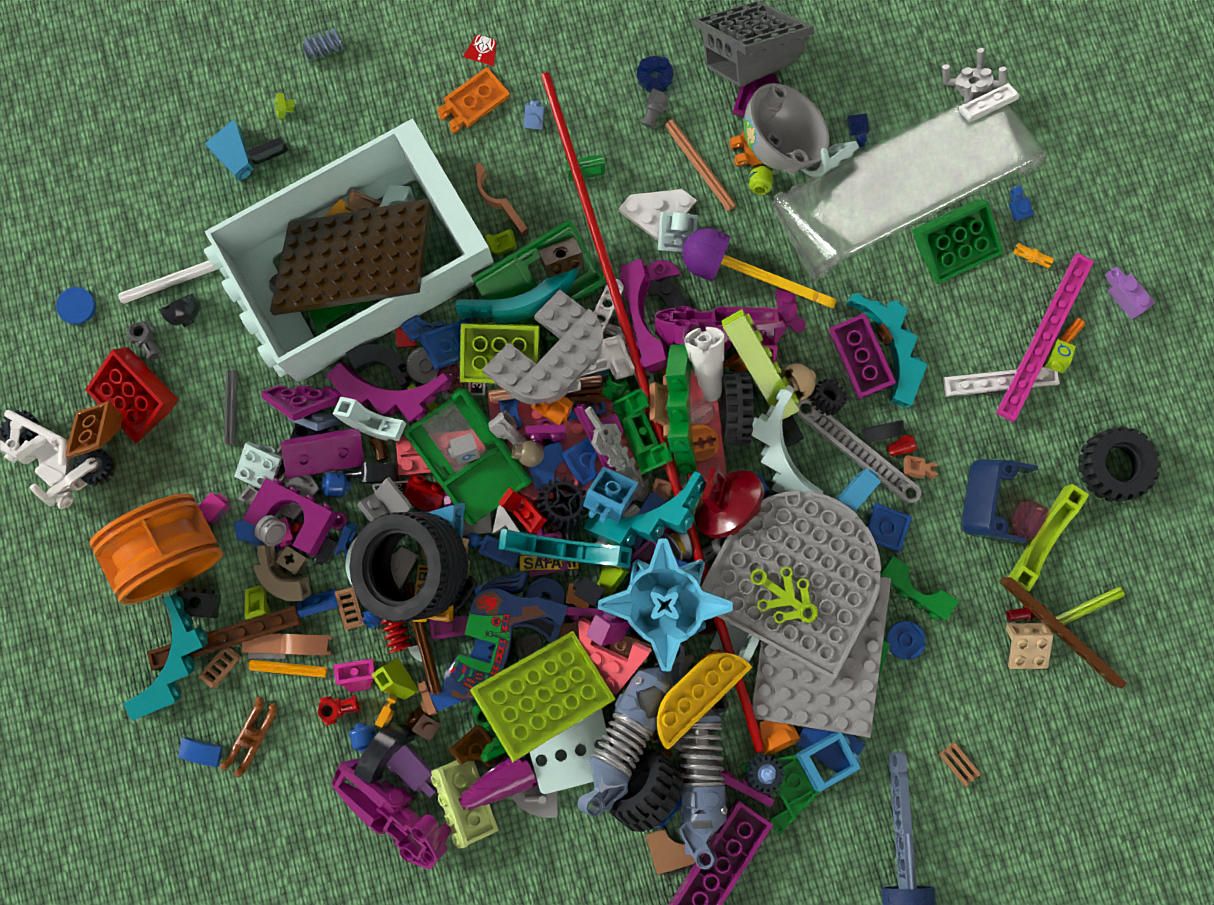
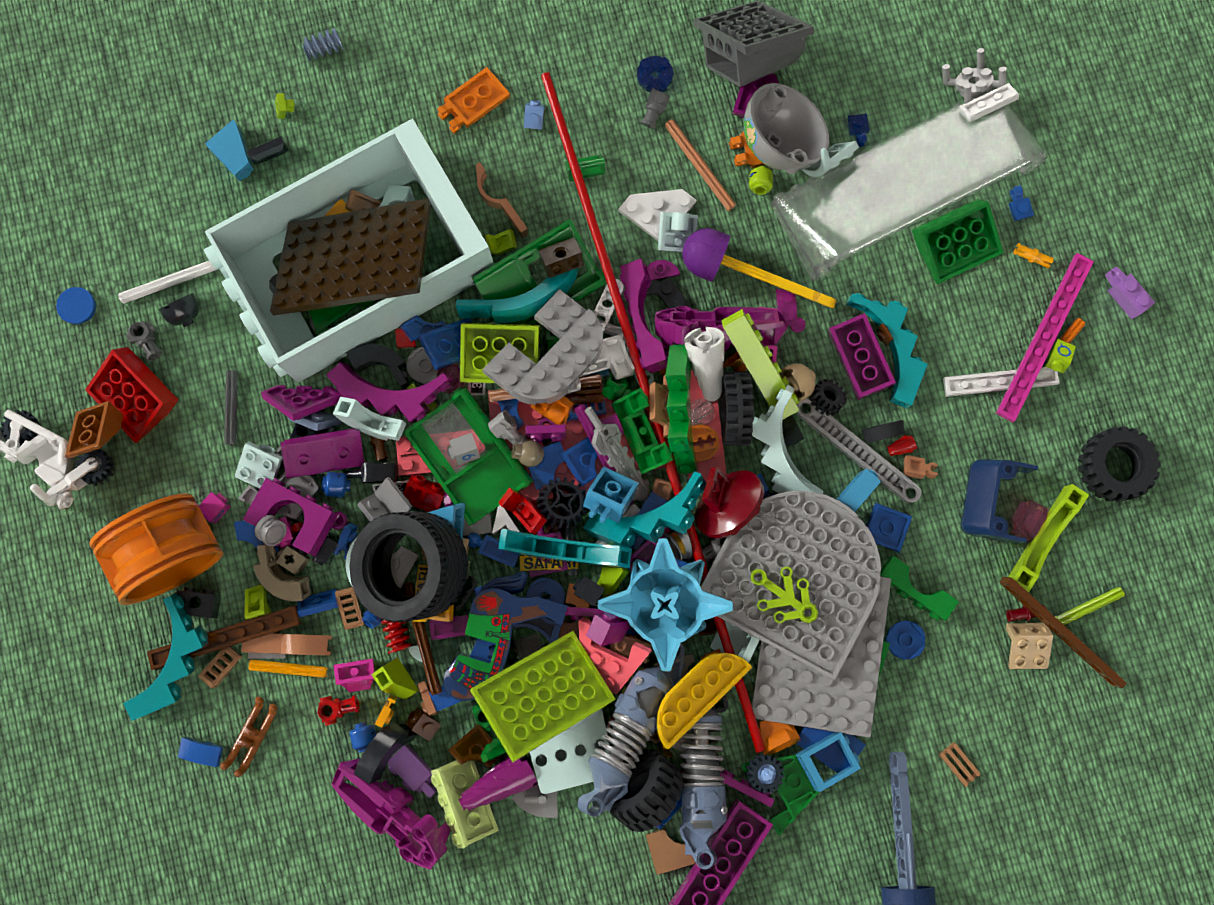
(481, 50): red sticker -> none

